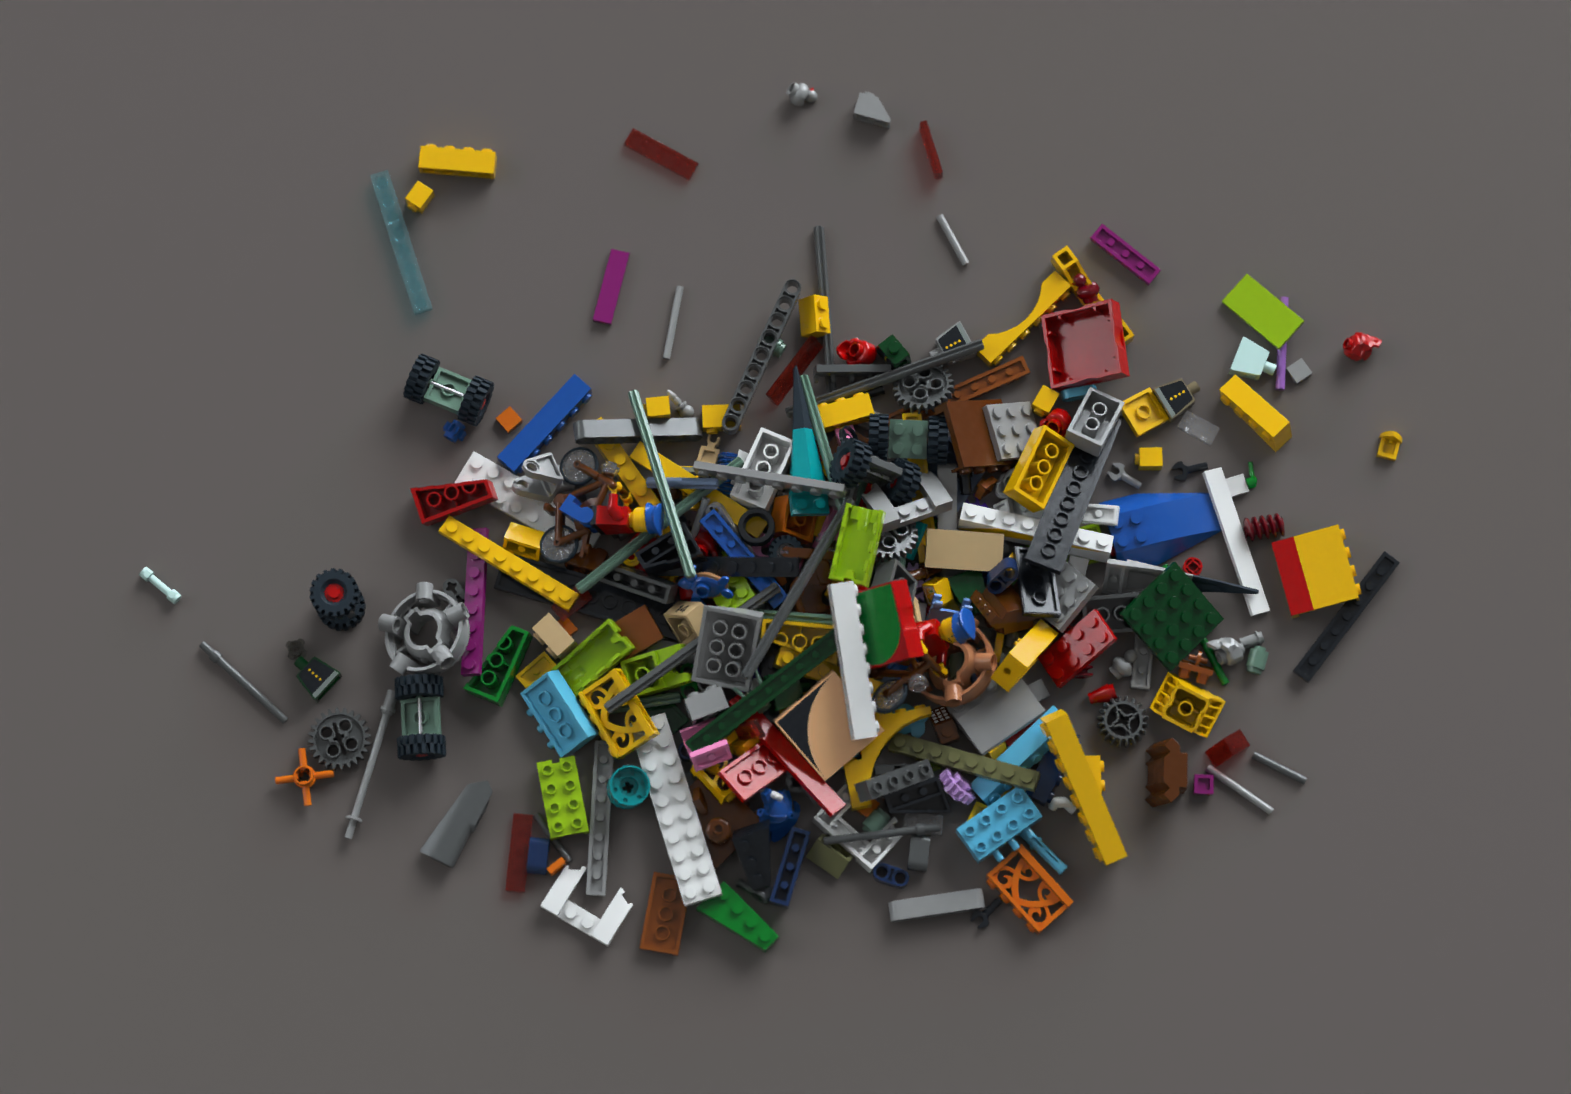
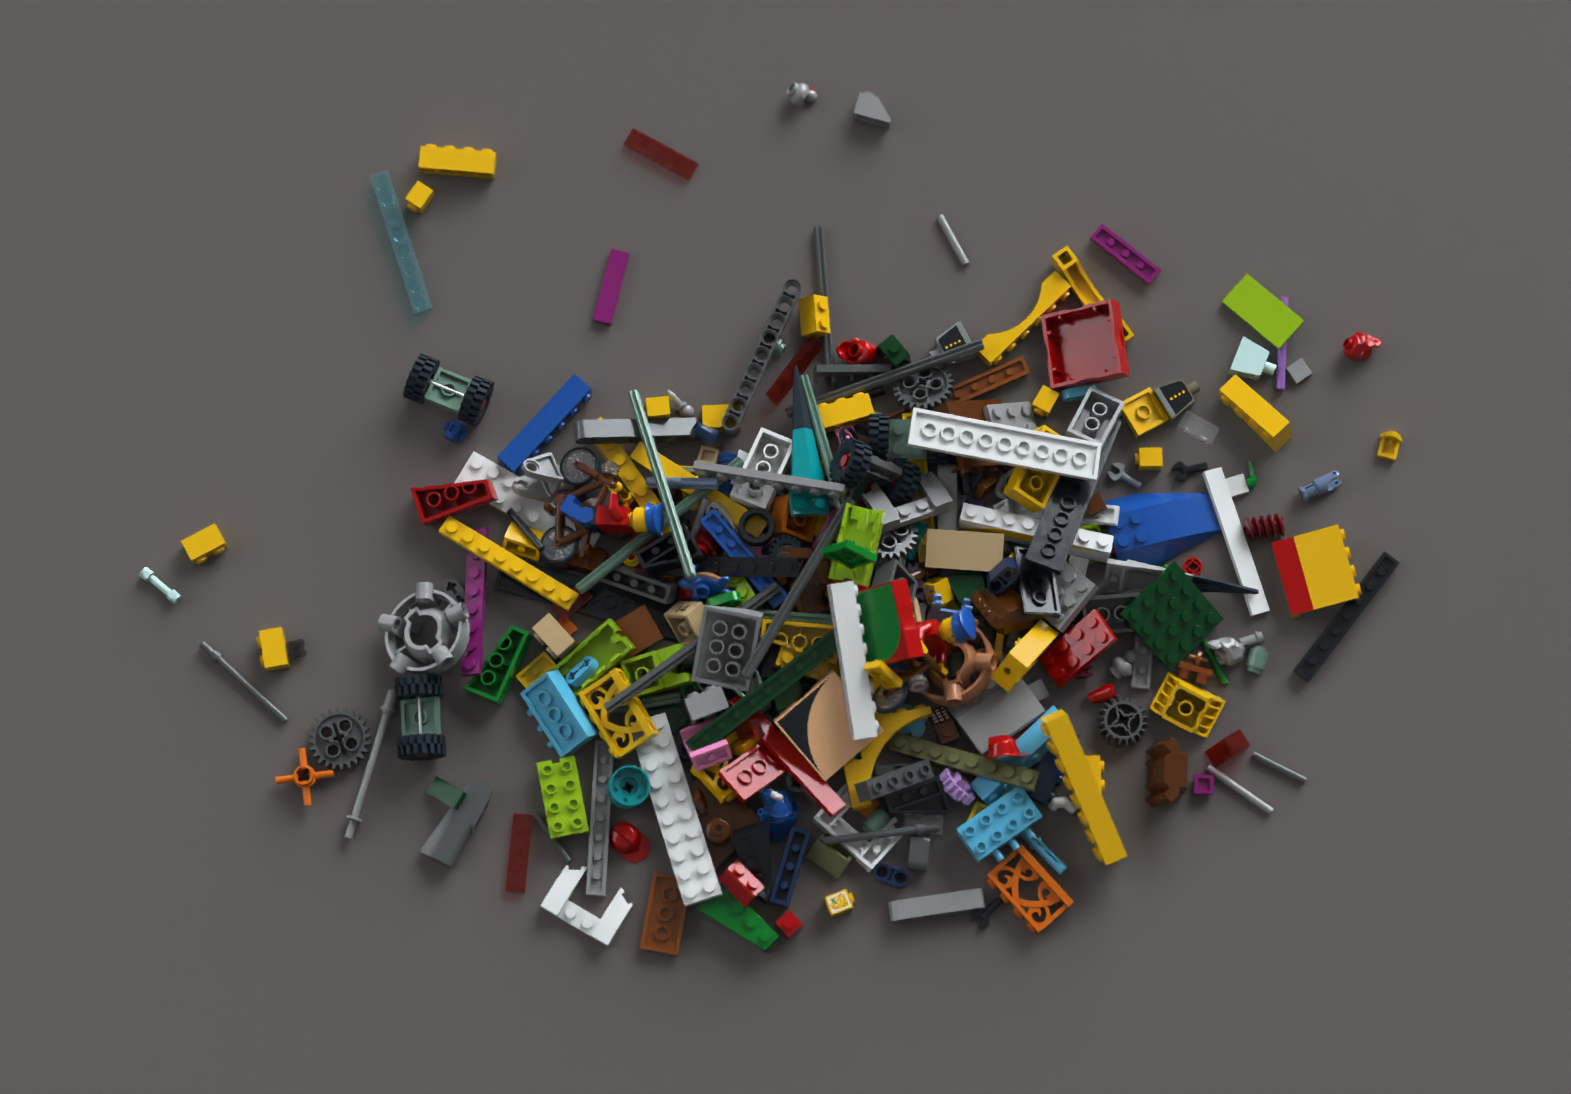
(204, 544): none -> yellow brick
(273, 649): none -> yellow brick
(316, 676): torso -> none
(337, 599): black plate -> none
(446, 793): none -> dark green tile
(509, 419): orange tile -> none
(526, 530): none -> black bar
(538, 856): dark blue beam -> none
(556, 866): orange tile -> none
(581, 671): none -> medium azure beam
(629, 841): none -> red piece
(673, 322): light grey bar -> none
(706, 434): none -> dark blue cone
(728, 599): none -> green beam
(741, 883): none -> red brick
(789, 924): none -> red brick
(839, 902): none -> yellow brick
(849, 554): none -> green plate
(883, 674): none -> yellow plate
(930, 149): clear red tile -> none
(1003, 746): none -> red piece
(1004, 444): none -> white plate
(1058, 421): red head -> none
(1087, 292): dark red animal -> none
(1096, 504): none -> reddish brown tile
(1319, 486): none -> sand blue piece

